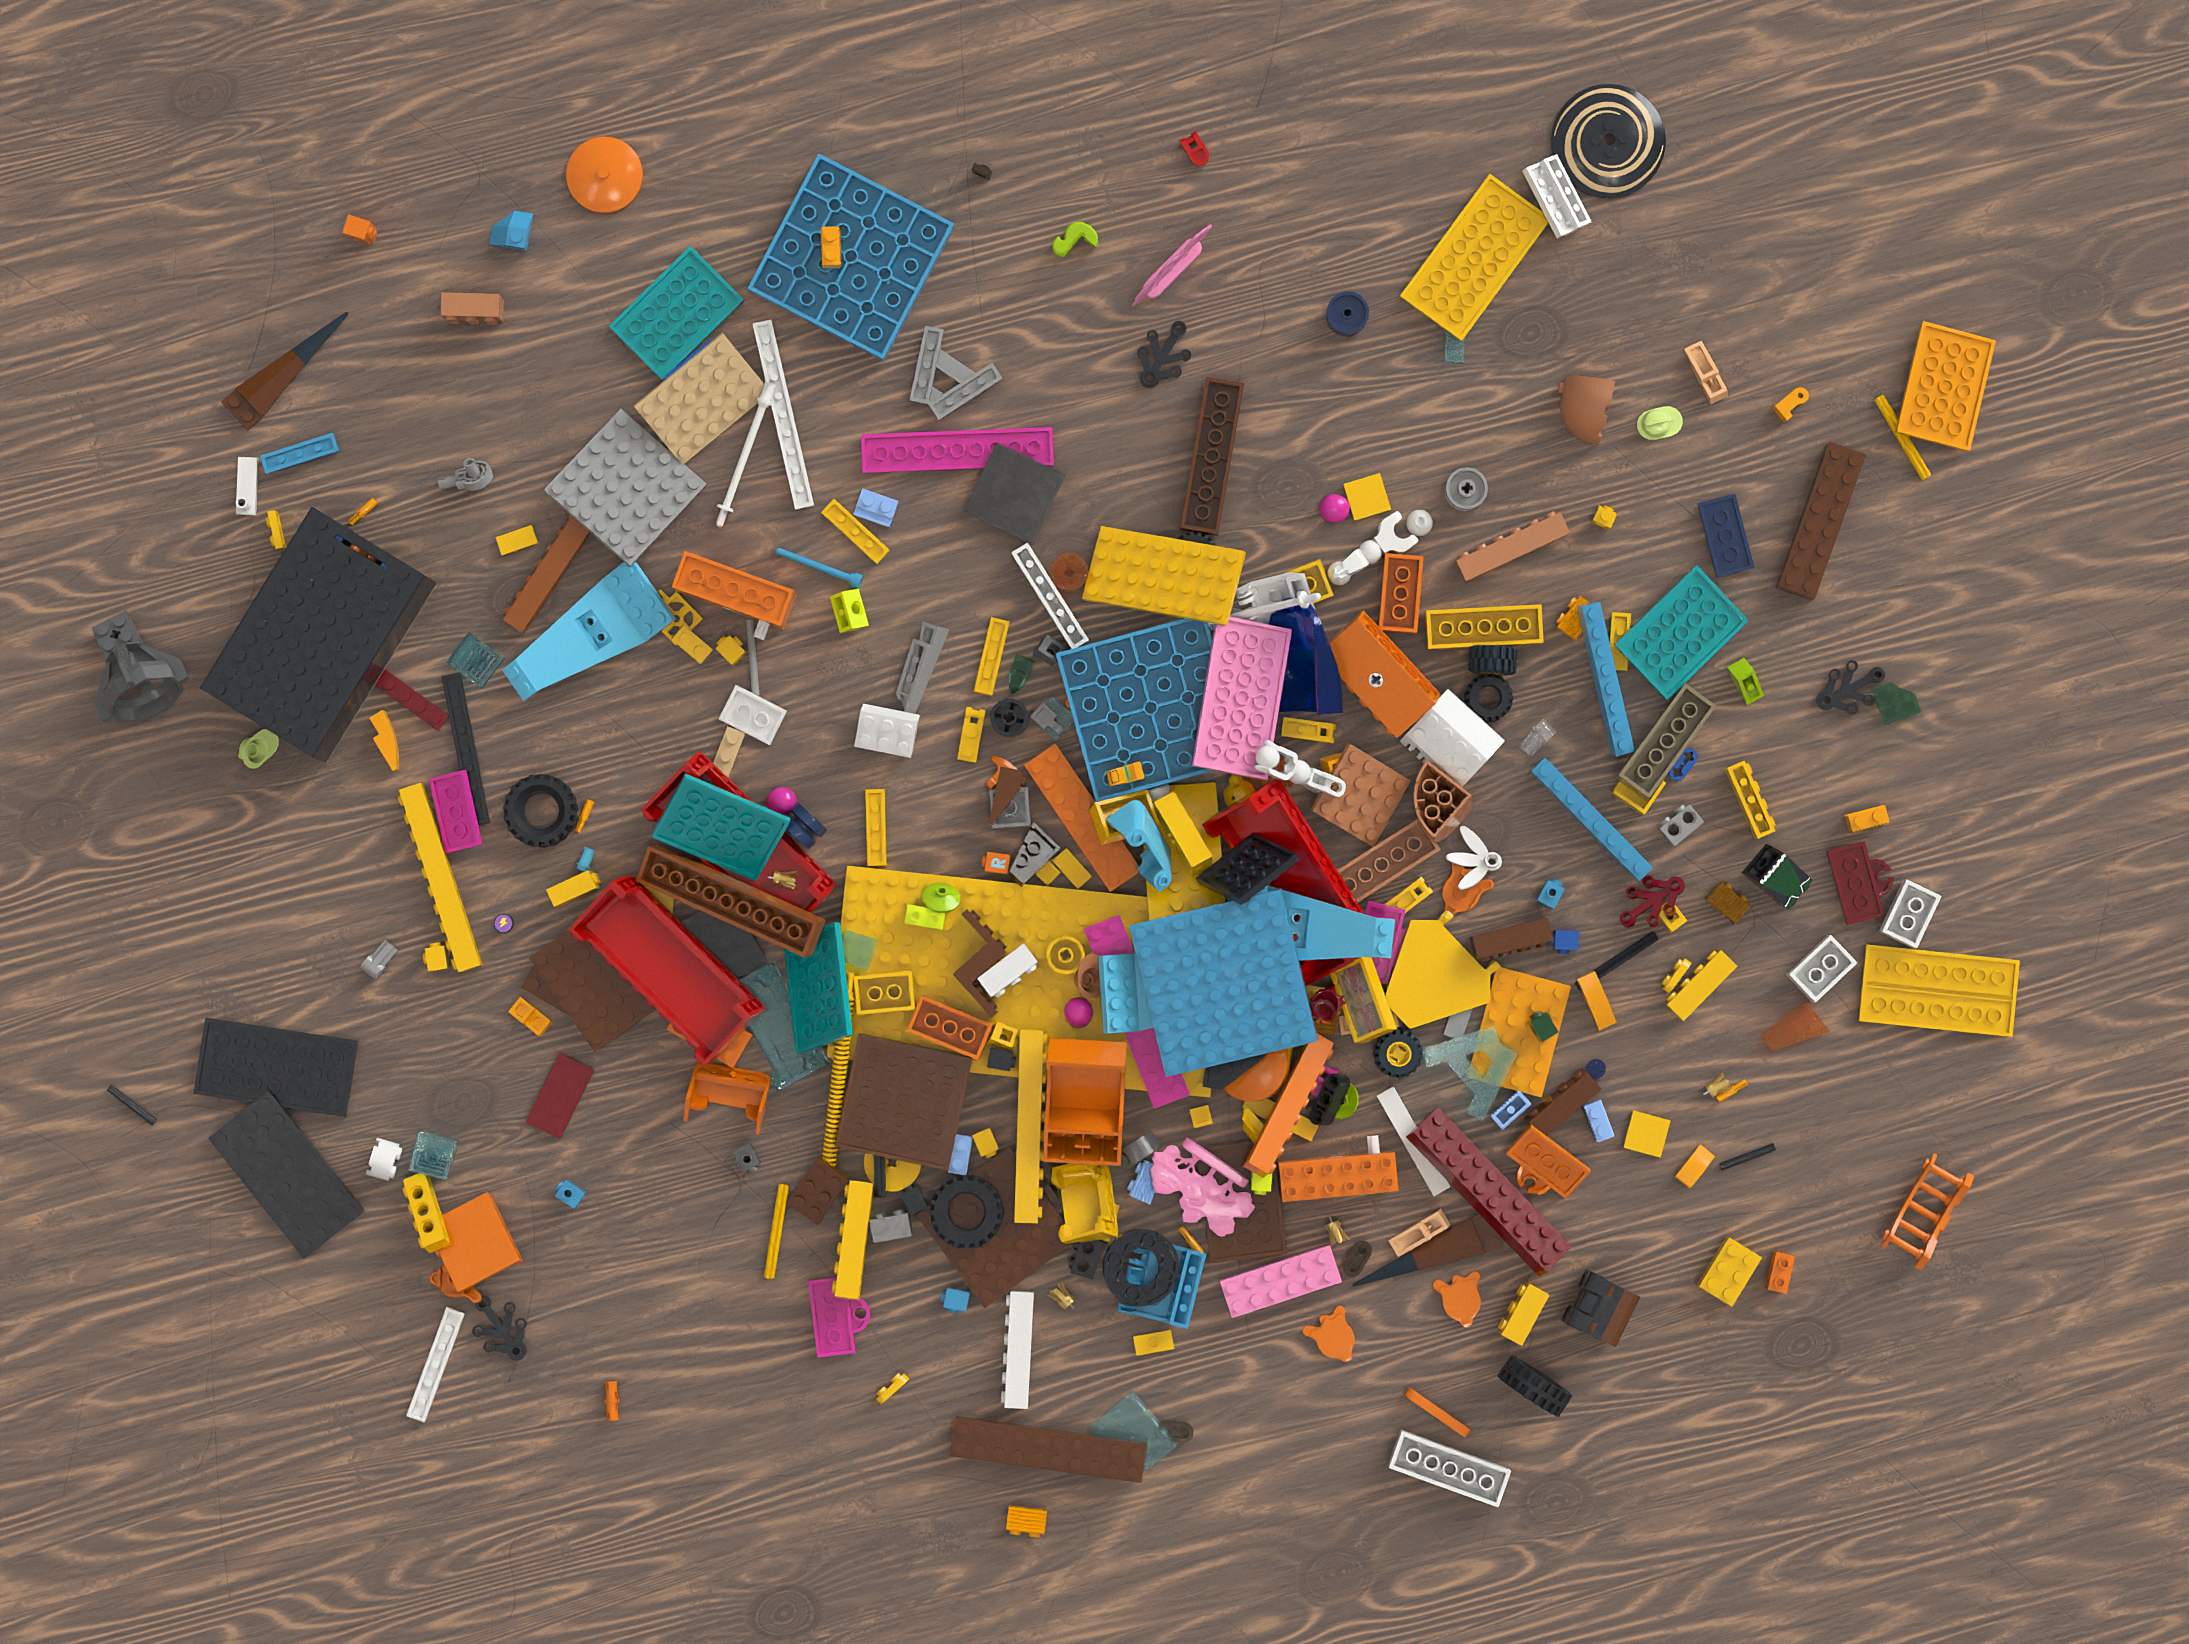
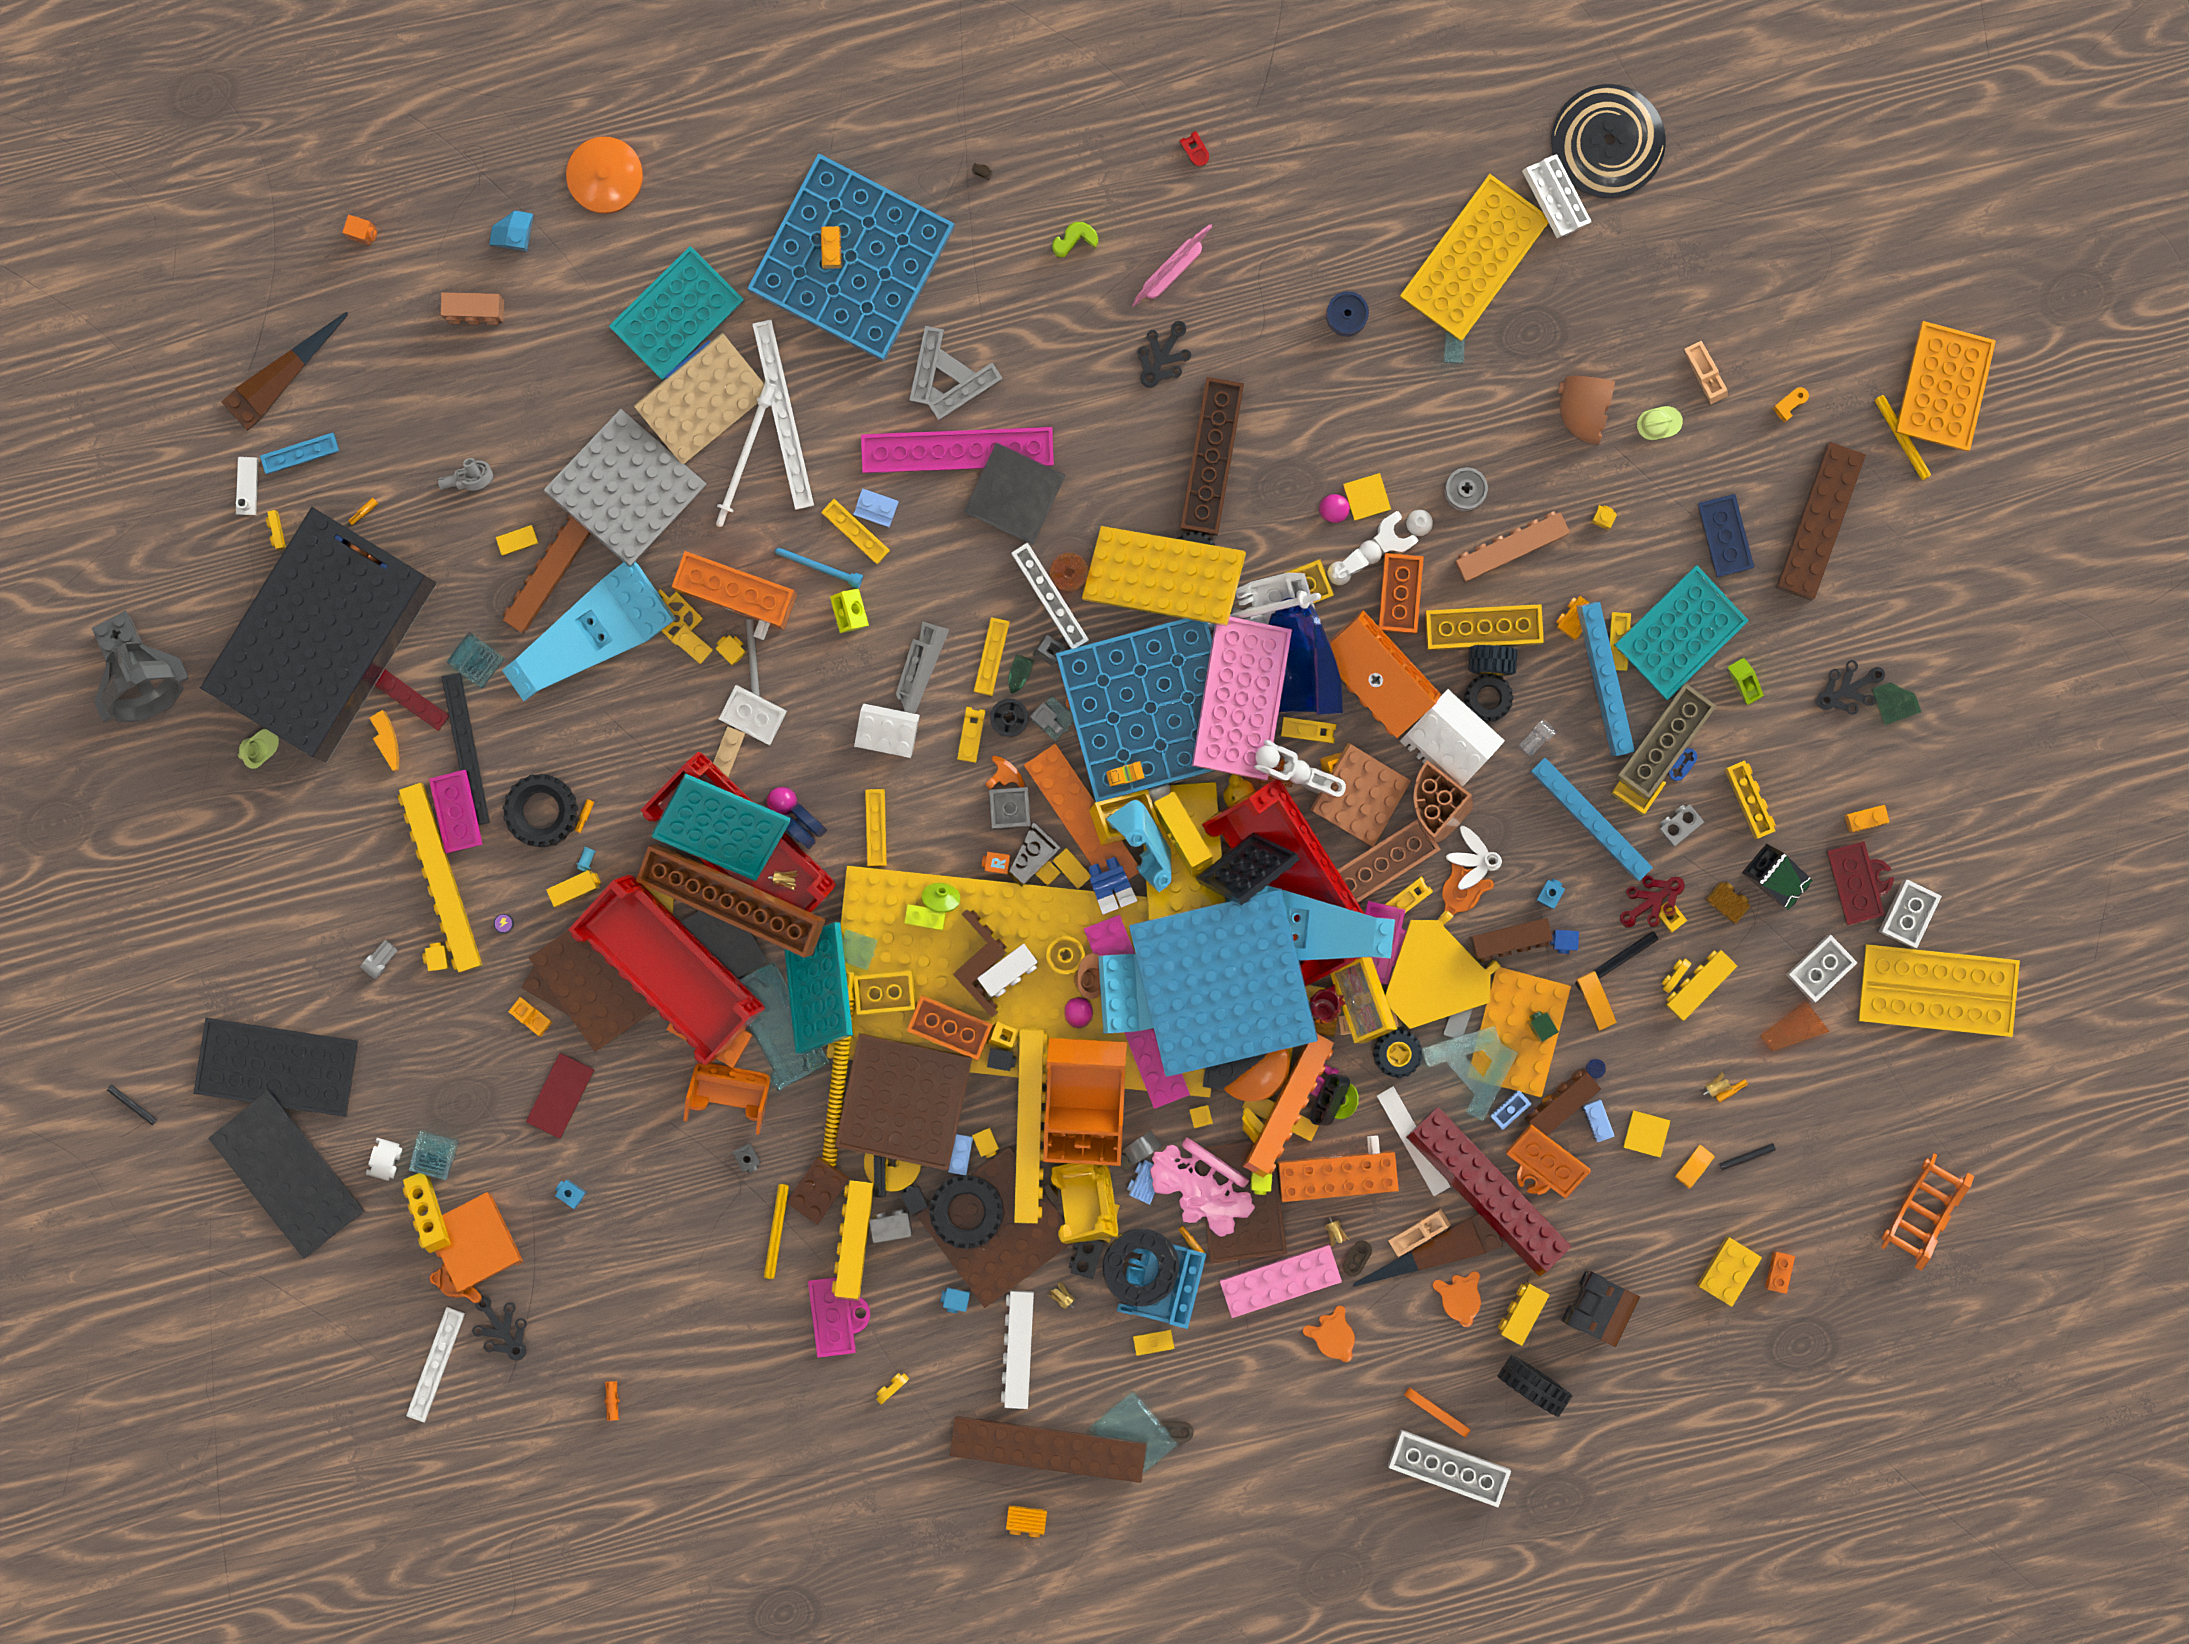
(1007, 788): reddish brown slope -> none
(1111, 880): none -> blue hips

